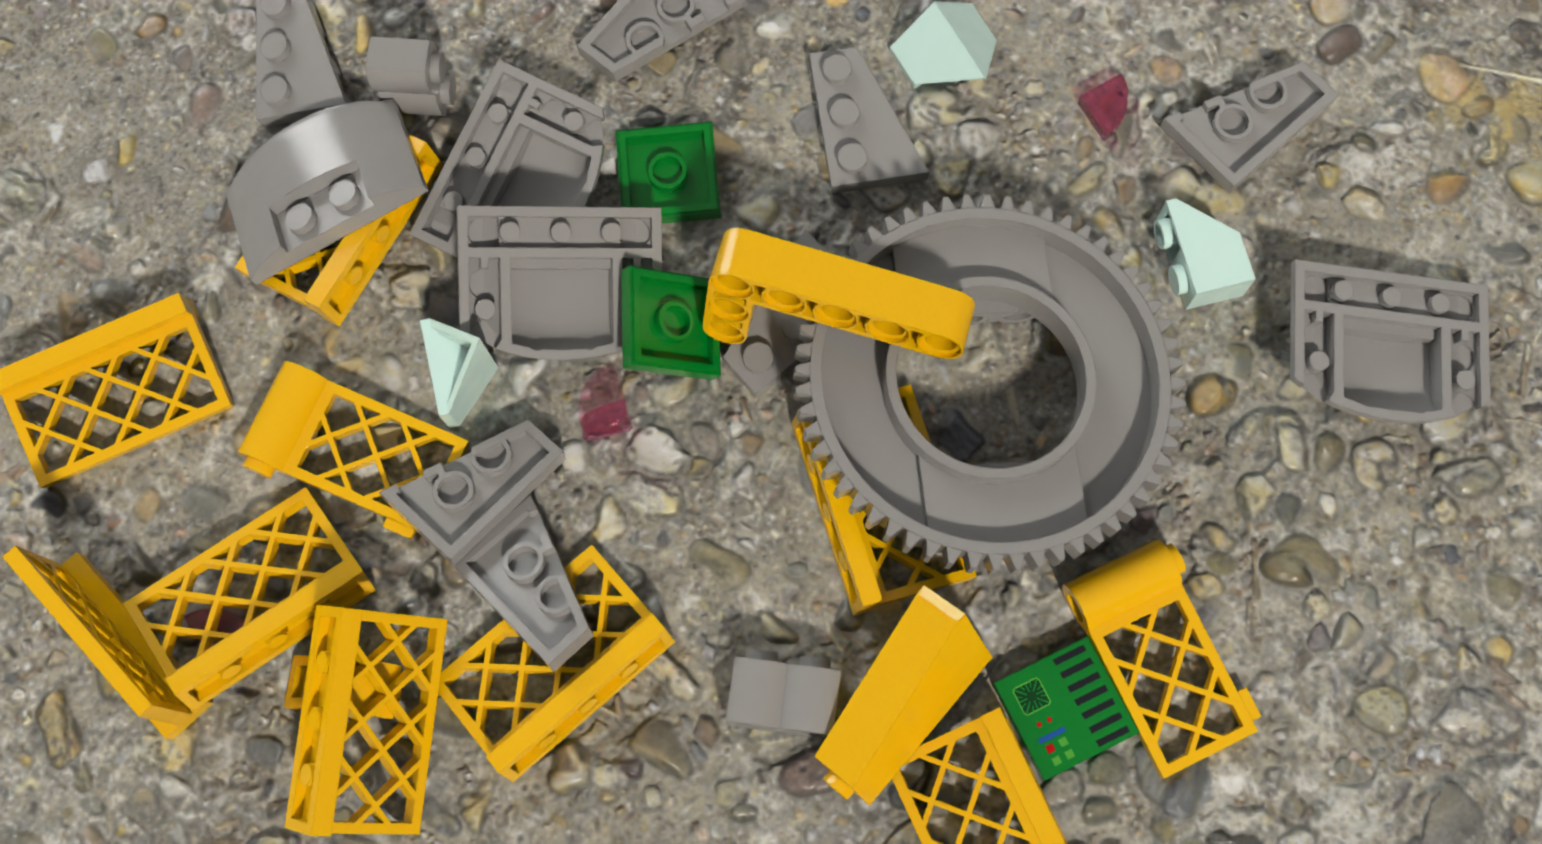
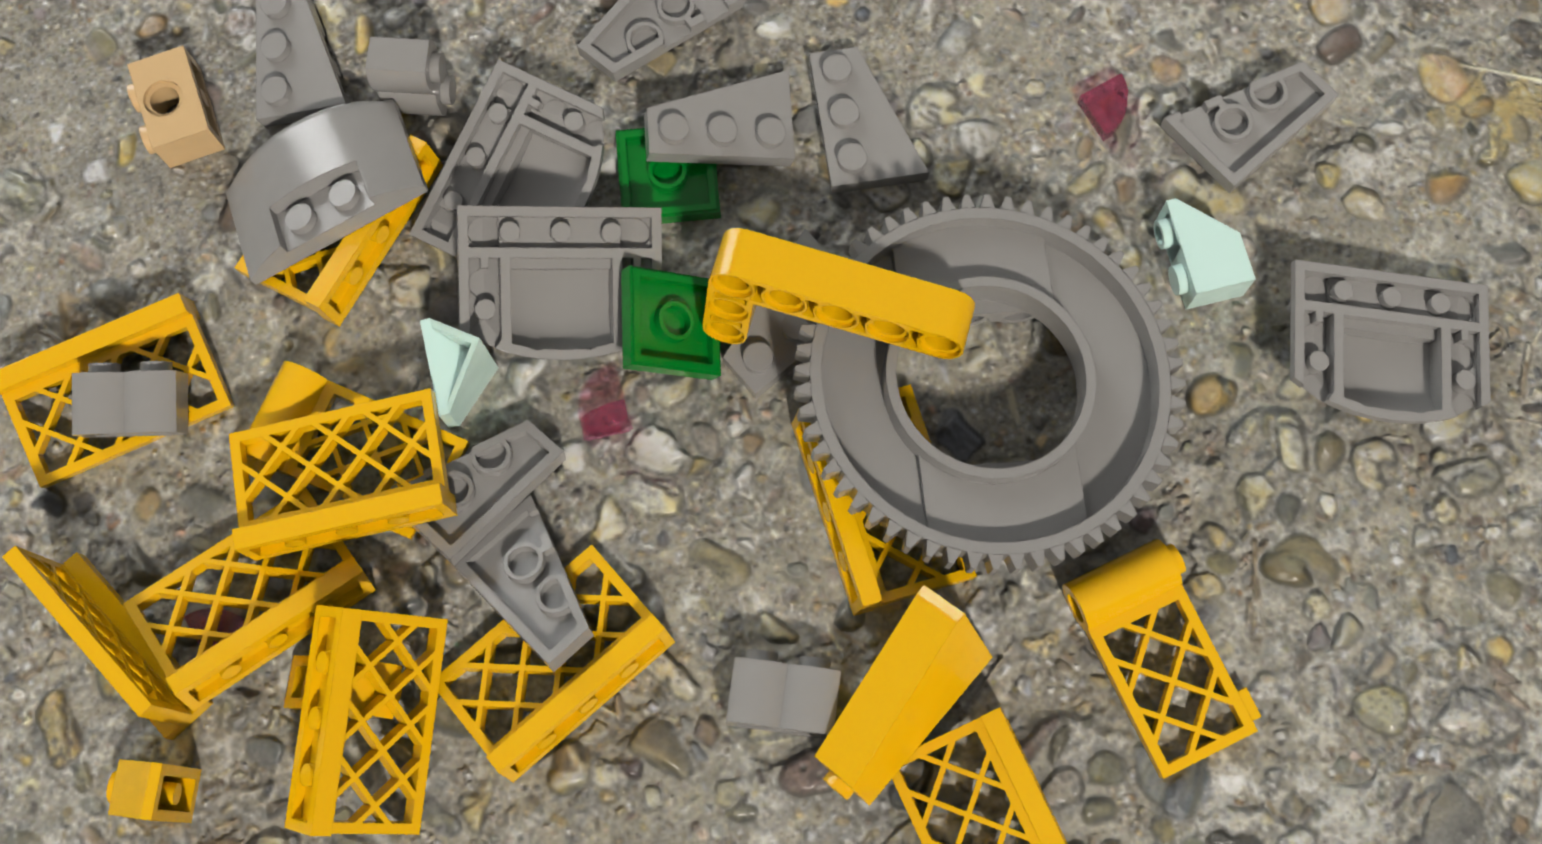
(129, 402): none -> light grey brick
(153, 791): none -> yellow slope
(192, 126): none -> tan brick
(336, 518): none -> yellow fence
(725, 125): none -> light grey wing
(945, 45): light aqua slope -> none
(1065, 709): green tile -> none

